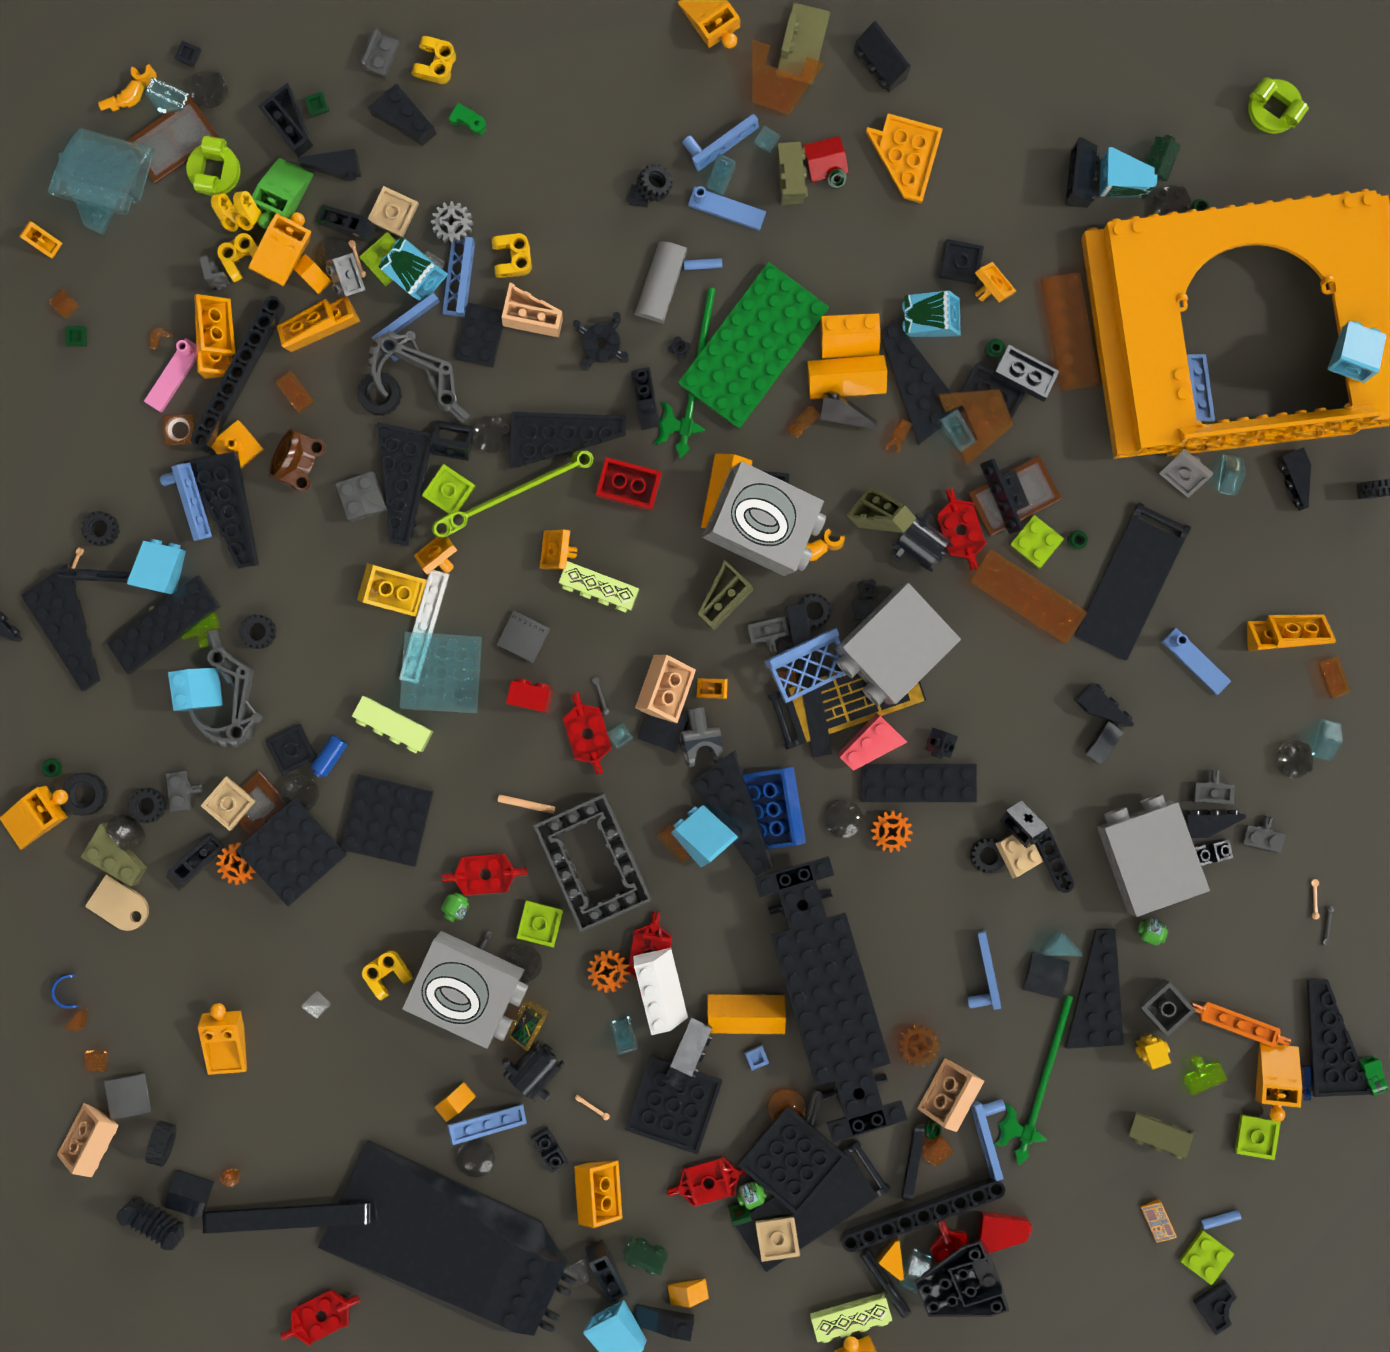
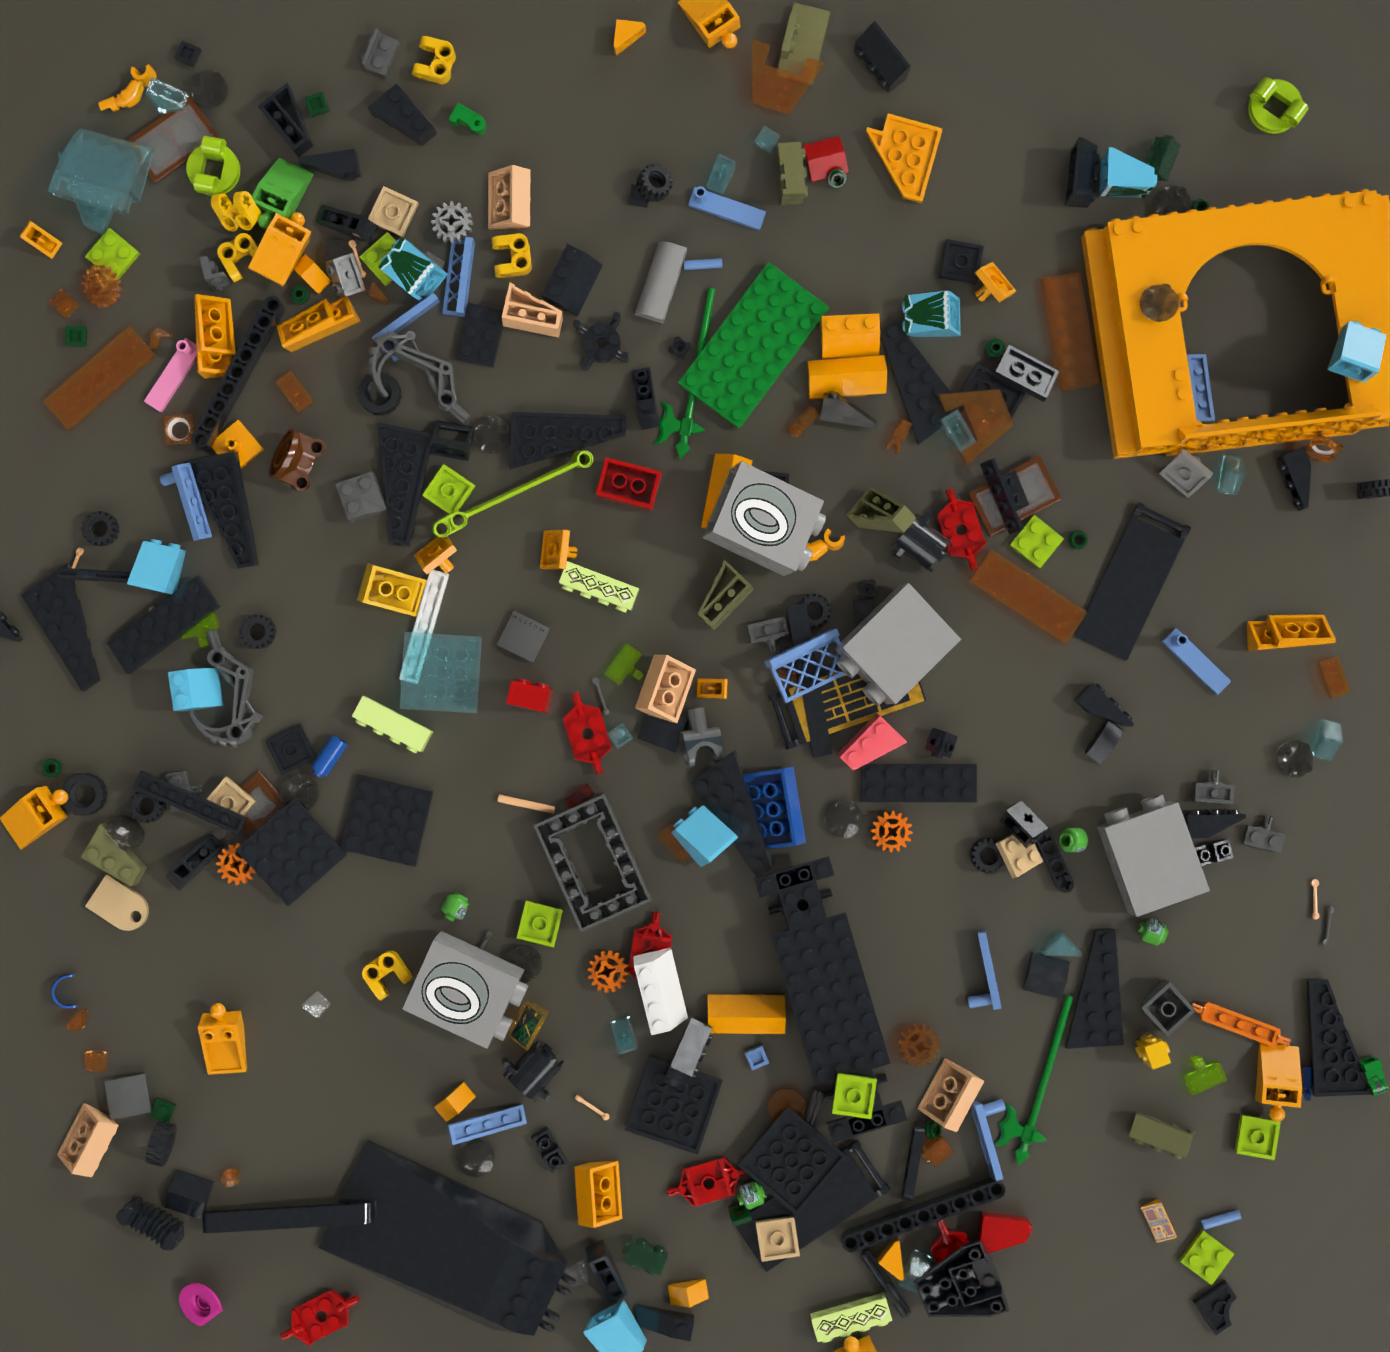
(99, 378): none -> clear orange plate
(101, 286): none -> clear orange gear
(113, 252): none -> lime plate
(162, 1110): none -> dark green plate
(190, 802): none -> black plate
(199, 1303): none -> dark pink hat
(305, 296): none -> dark green plate
(377, 295): none -> clear orange slope
(469, 878): red plate -> none
(509, 198): none -> light nougat slope
(572, 280): none -> black slope
(579, 796): none -> clear red piece
(624, 665): none -> clear neon green plate
(627, 33): none -> light orange slope
(702, 158): medium blue piece -> none
(854, 1096): none -> lime plate
(1073, 840): none -> bright green head
(1159, 303): none -> clear smoke dish
(1323, 456): none -> clear orange piece

